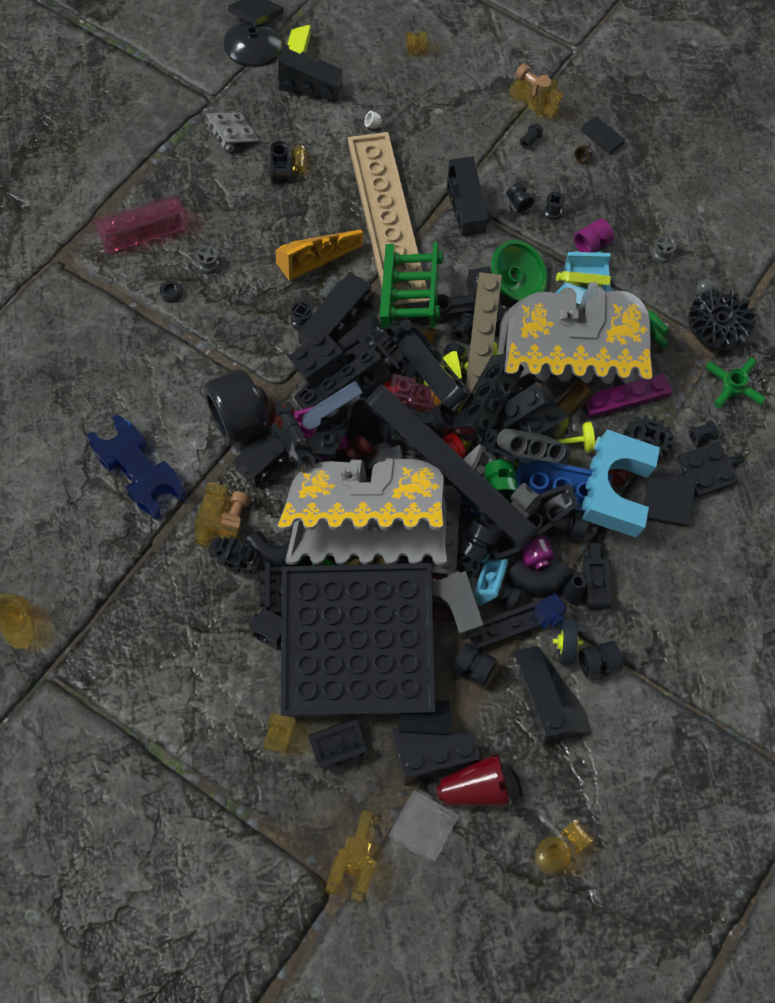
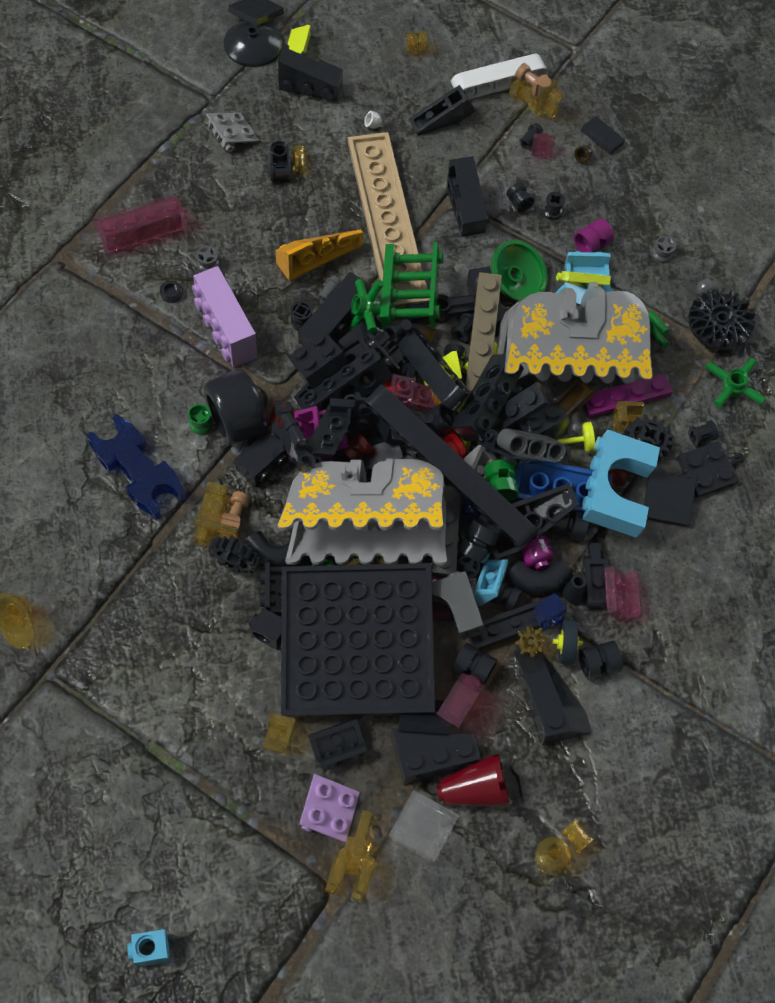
(161, 951): none -> medium azure brick
(200, 419): none -> green wheel
(225, 317): none -> lavender brick
(329, 808): none -> lavender hinge
(331, 405): sand blue hinge -> none
(366, 305): none -> green bar
(443, 112): none -> black slope
(461, 699): none -> clear pink slope
(496, 76): none -> white beam
(525, 500): dark grey leg -> none
(537, 642): none -> clear yellow gear
(542, 145): none -> clear pink tile
(623, 594): none -> clear pink bracket
(625, 412): none -> clear yellow panel

